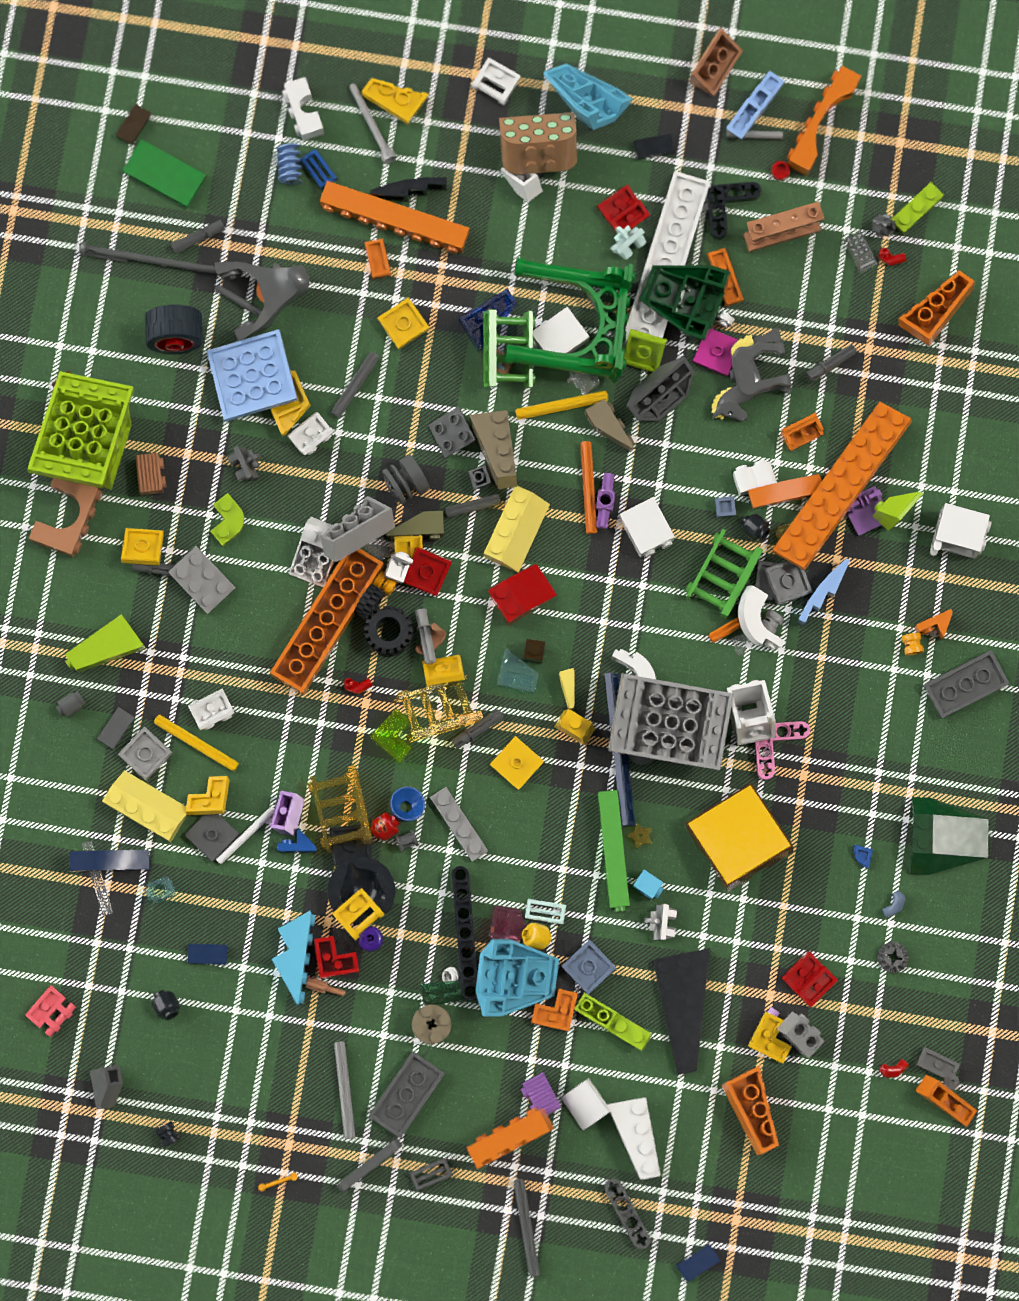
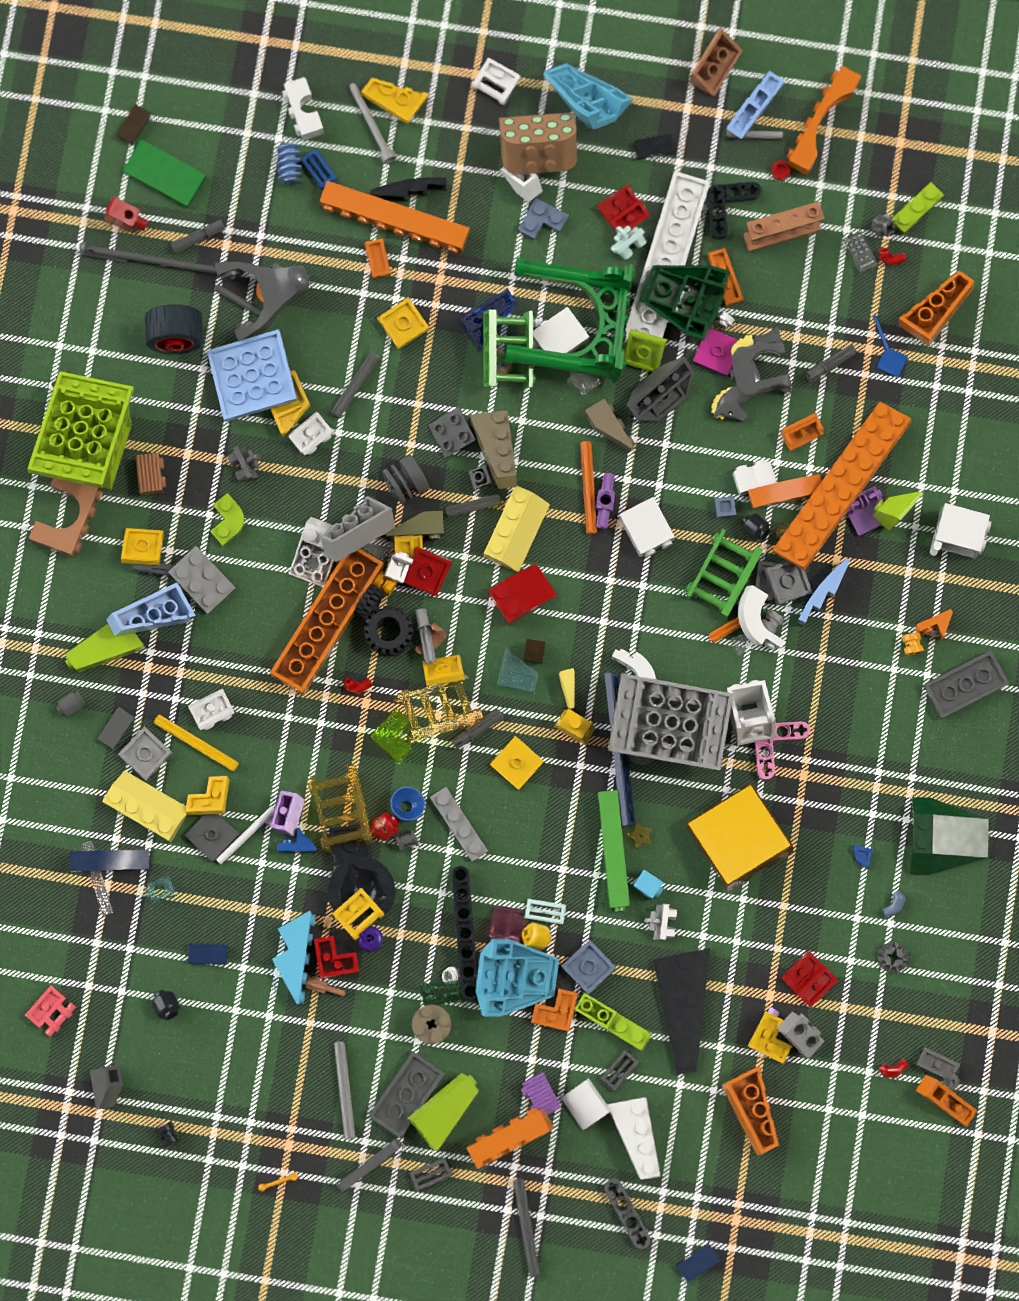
(119, 210): none -> torso
(155, 611): none -> light blue wedge
(444, 1110): none -> lime slope
(539, 215): none -> sand blue plate
(561, 405): yellow axle -> none
(608, 1082): none -> dark grey tile
(891, 360): none -> blue piece

